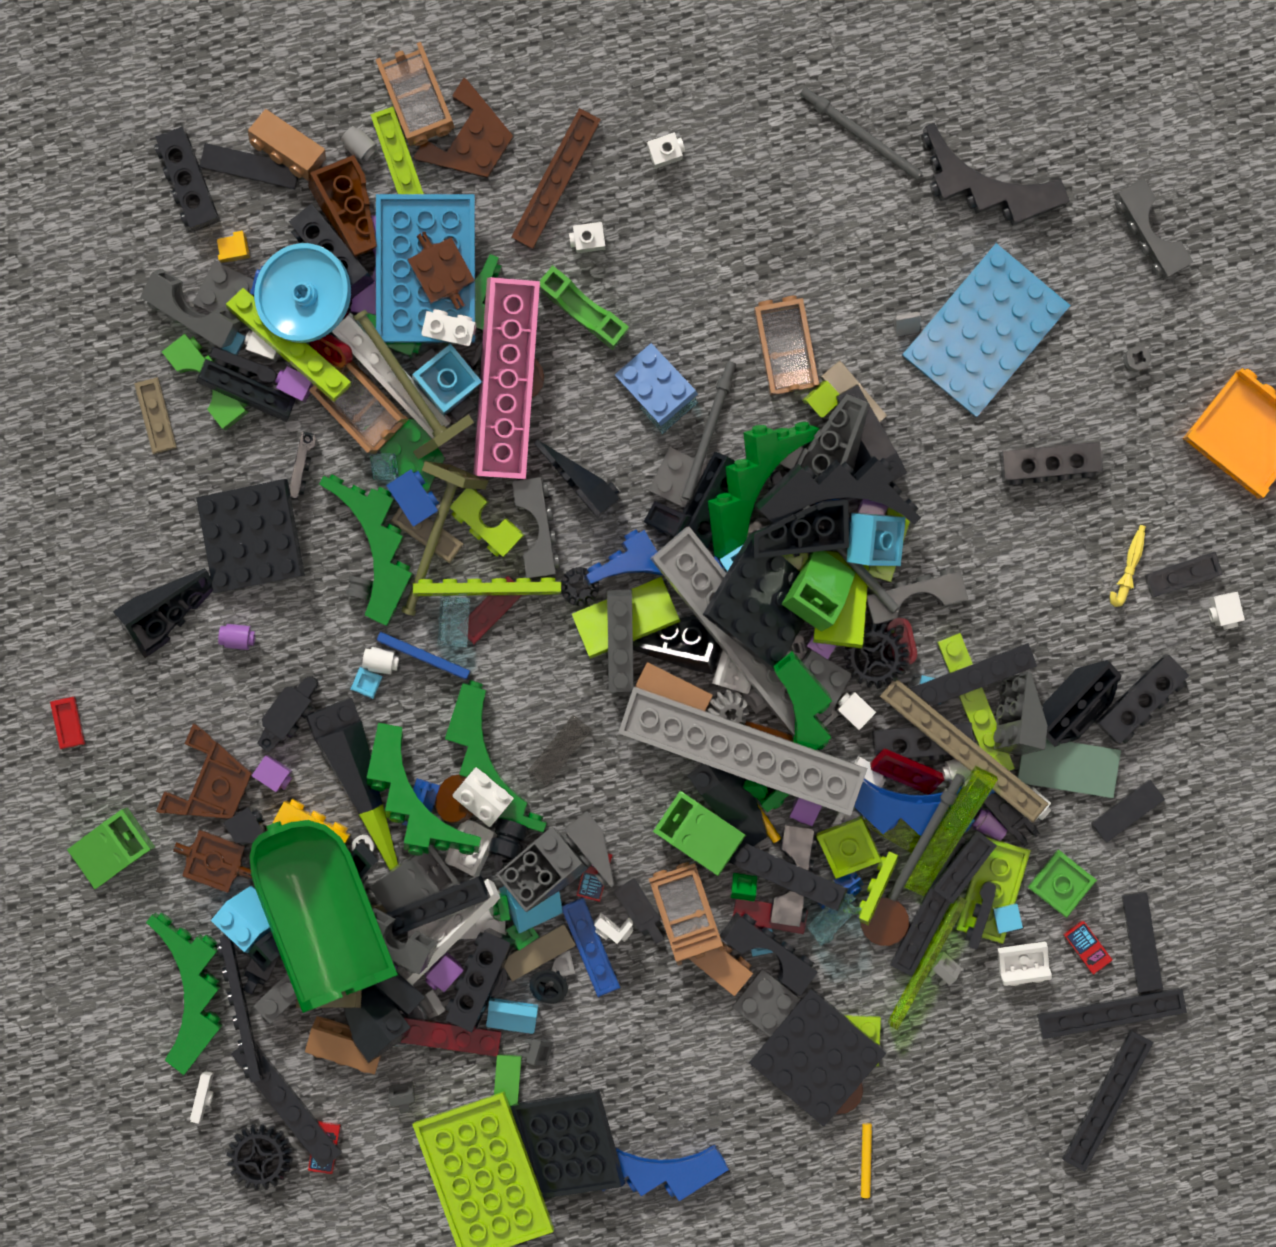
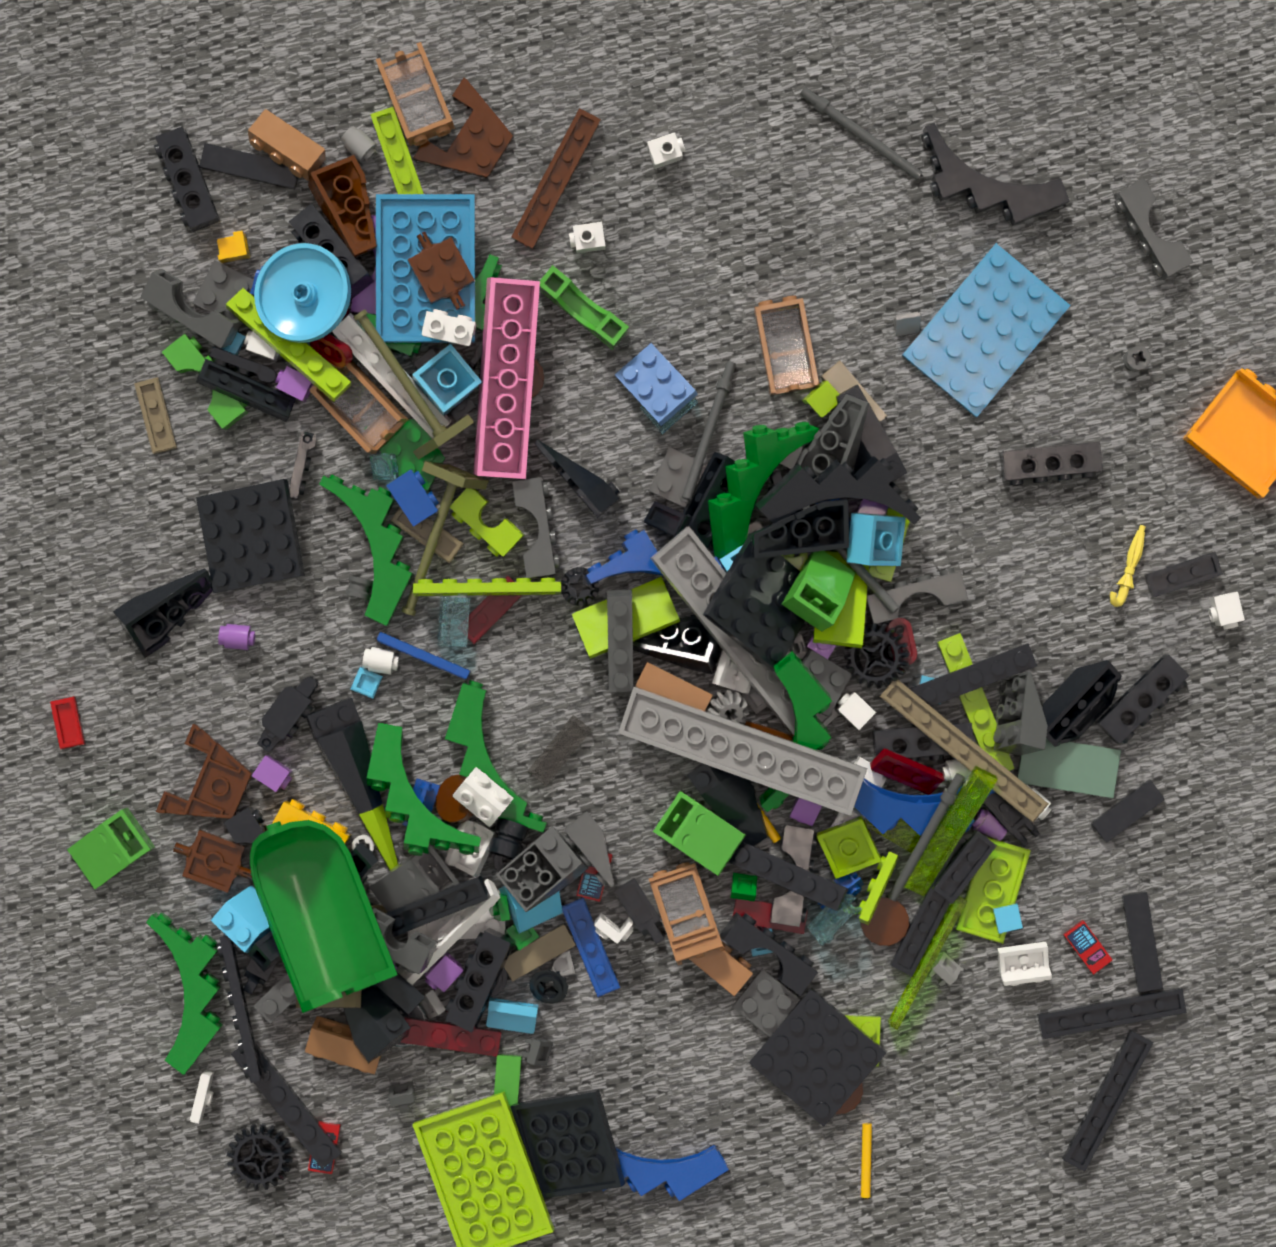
(757, 790): green tile -> none
(981, 913): black hinge -> none
(1062, 883): bright green plate -> none

